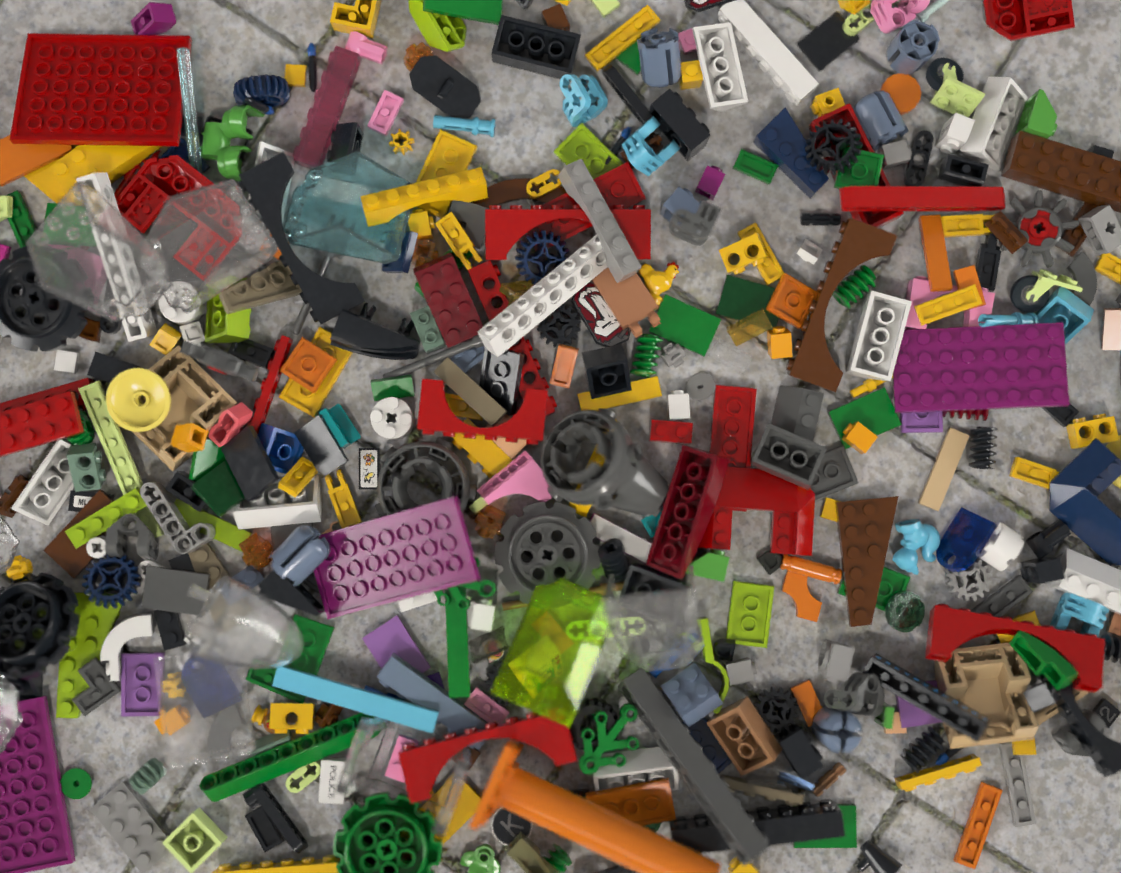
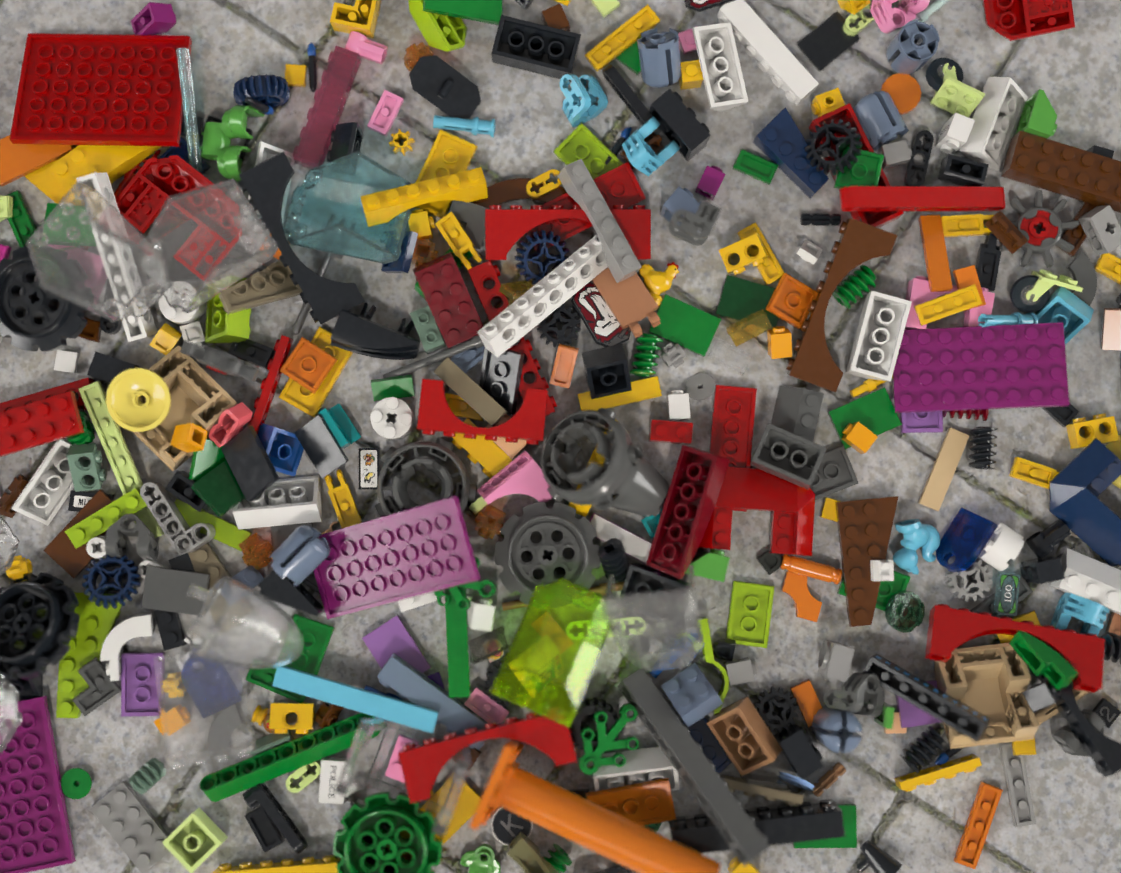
(298, 477): yellow plate -> none
(882, 570): none -> white tile
(1007, 594): none -> clear light blue tile

